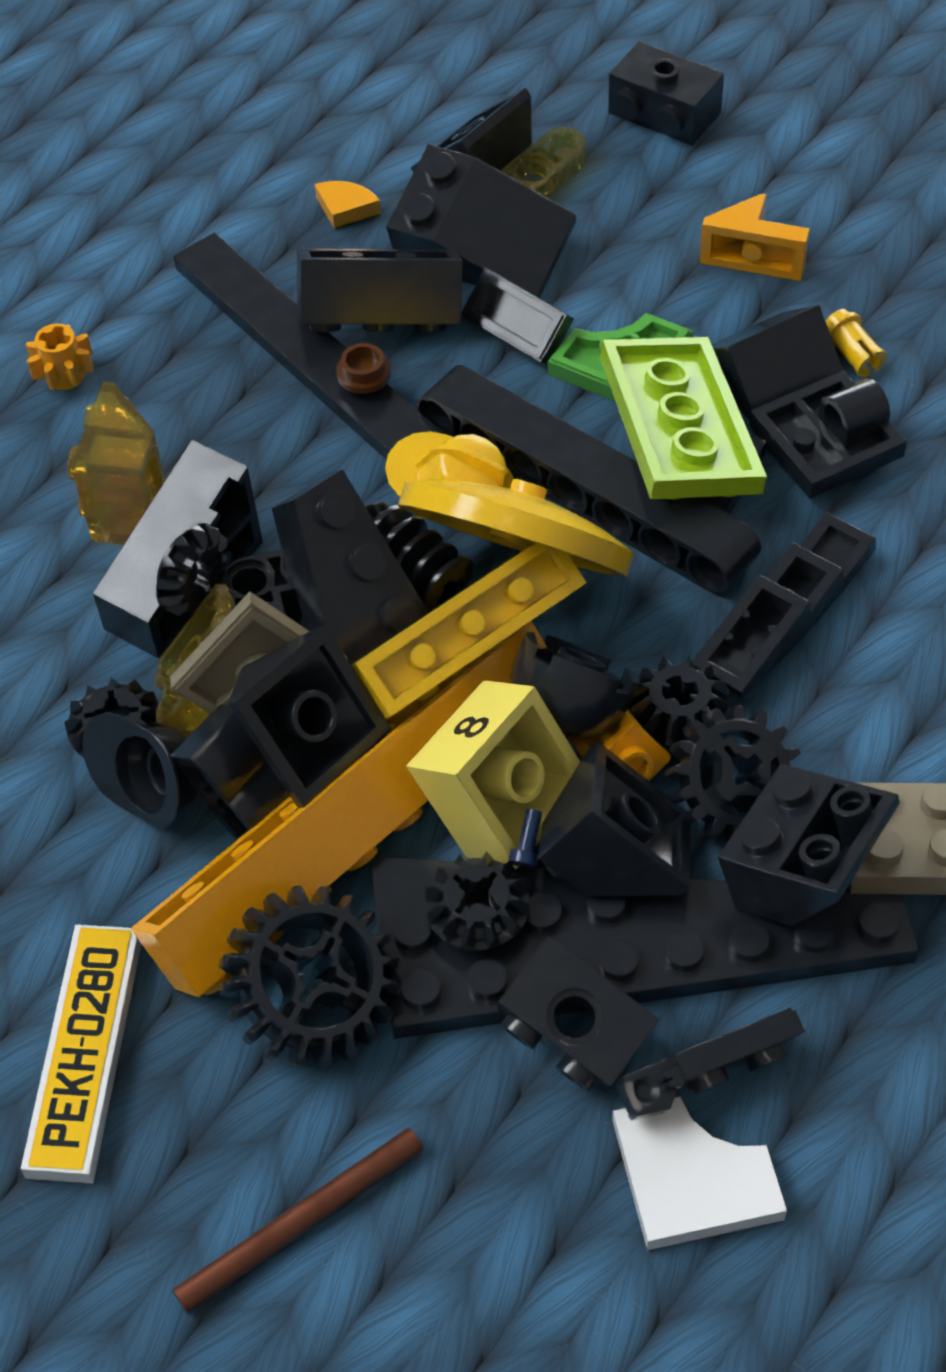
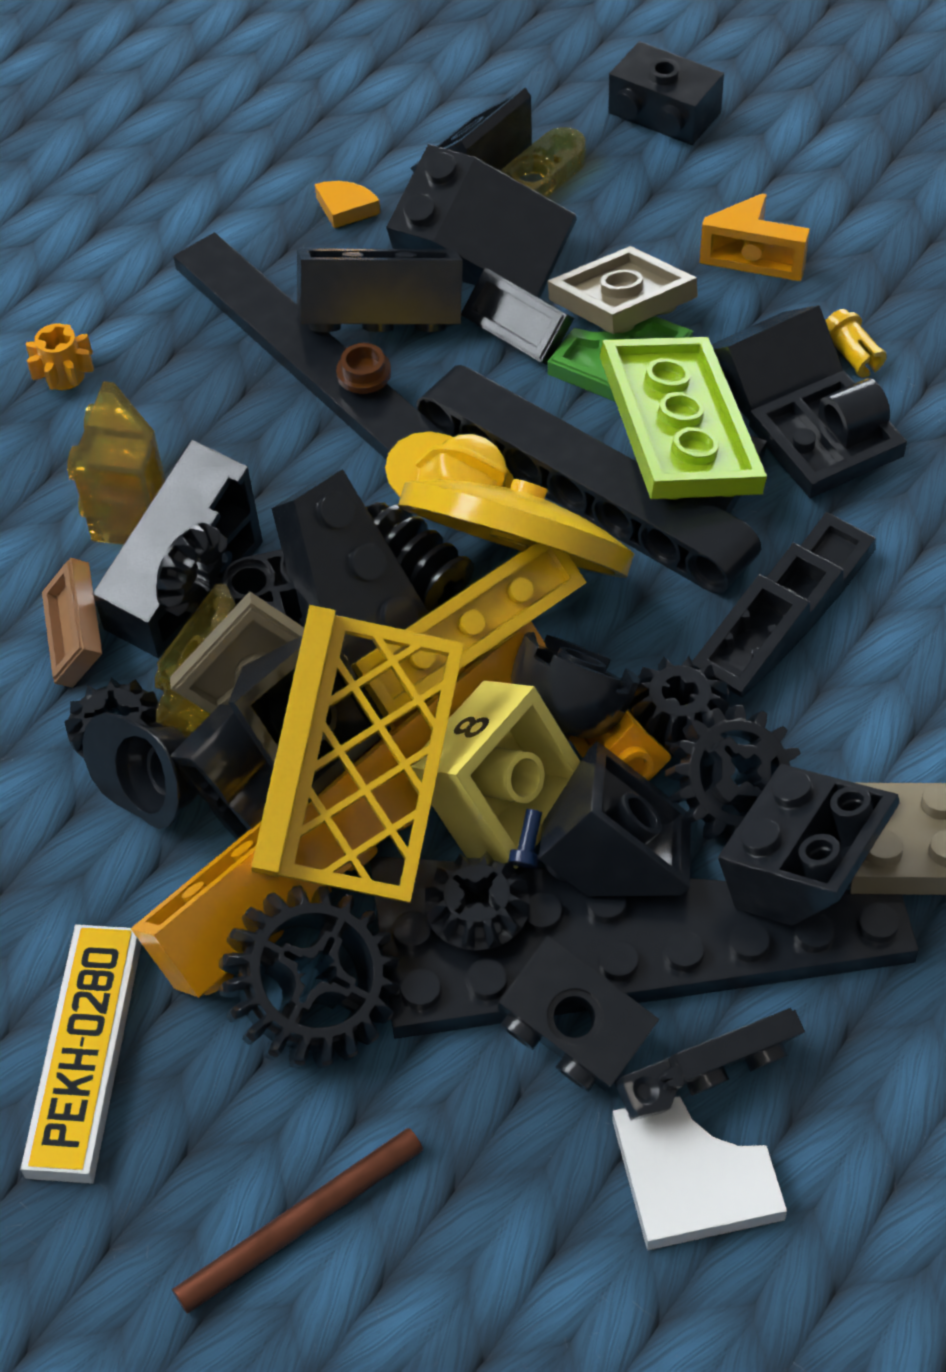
(71, 623): none -> medium nougat tile
(301, 742): none -> yellow fence
(622, 289): none -> dark tan plate

